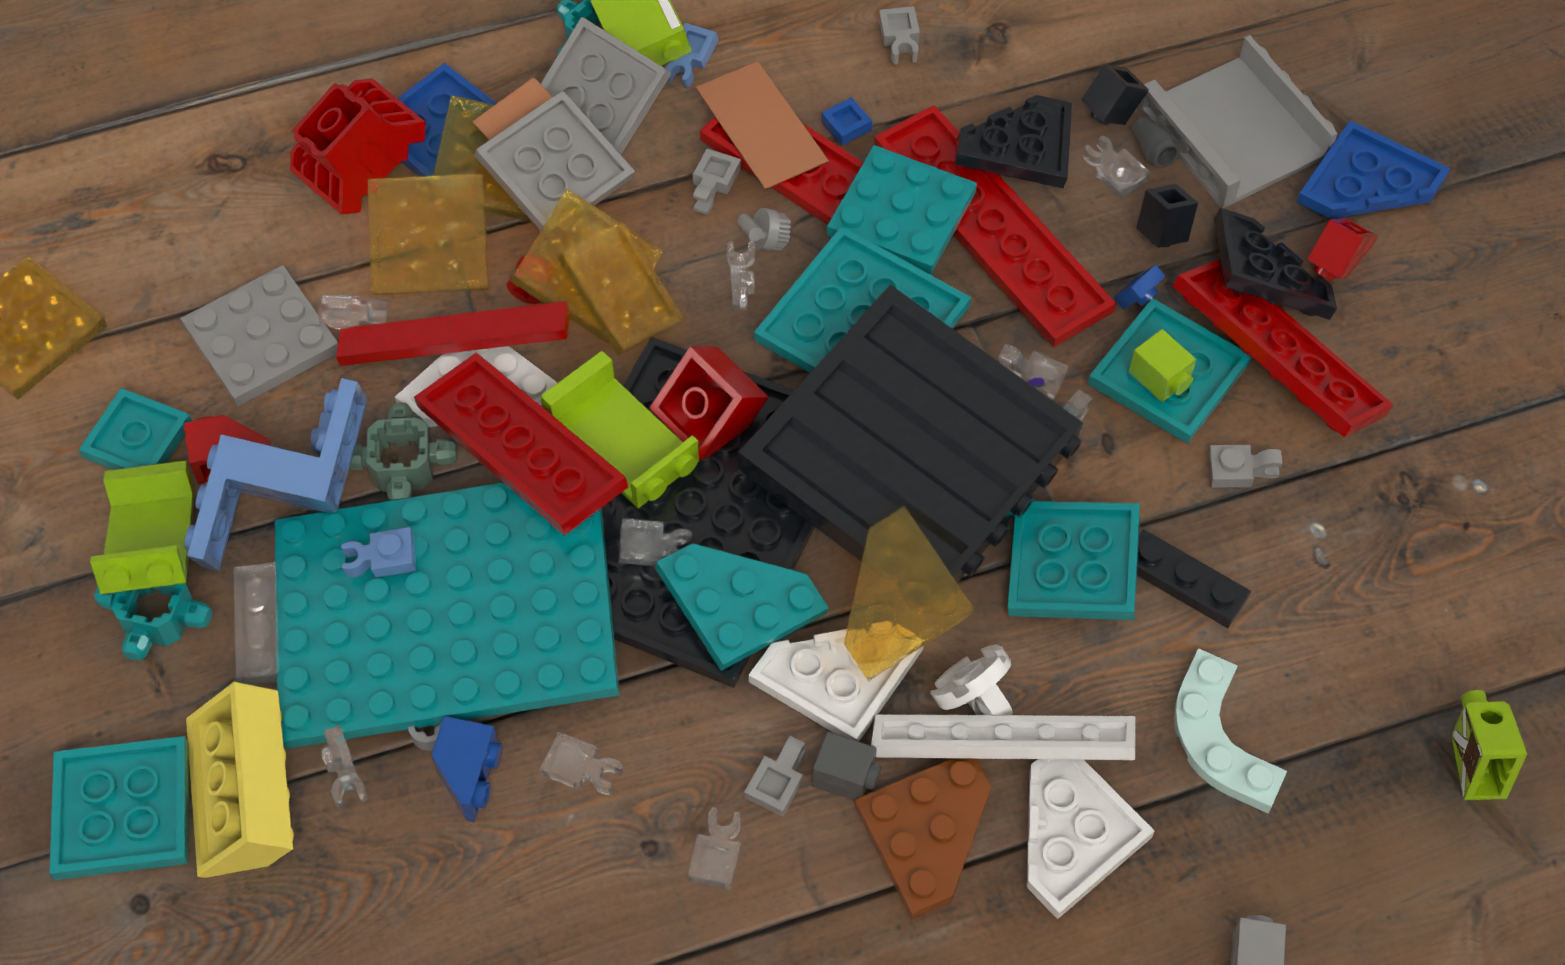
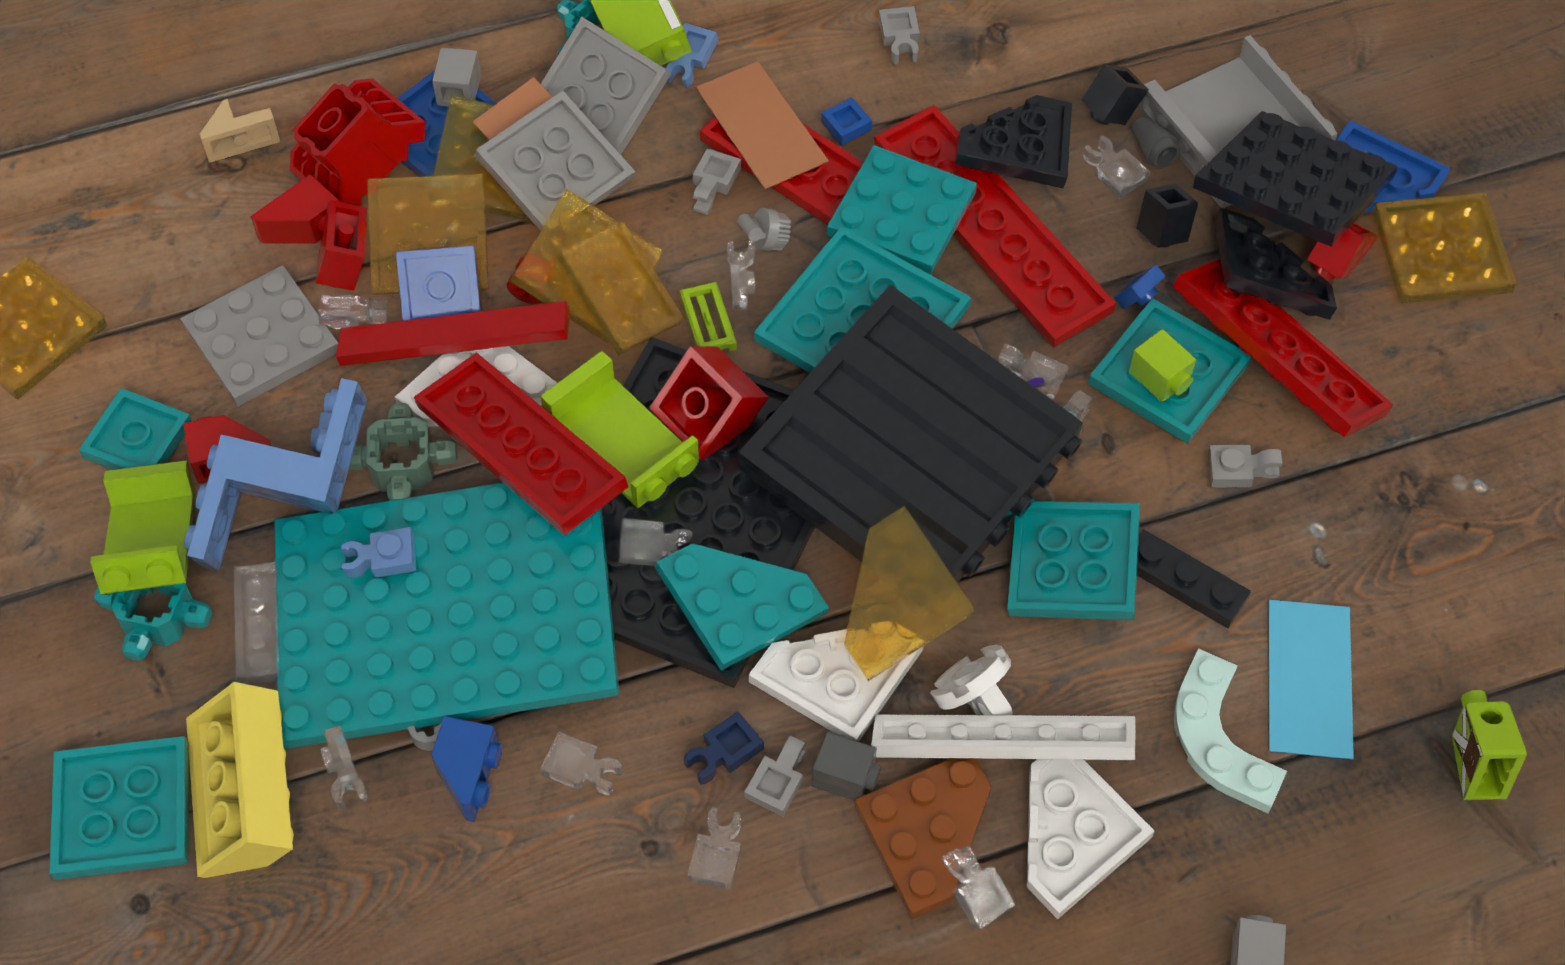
(231, 136): none -> tan slope
(294, 215): none -> red slope
(342, 245): none -> red slope
(438, 282): none -> plate
(456, 75): none -> light grey brick
(699, 291): none -> lime tile
(727, 745): none -> dark blue plate
(981, 891): none -> clear plate
(1295, 177): none -> black plate
(1310, 679): none -> medium azure piece
(1444, 248): none -> clear yellow plate

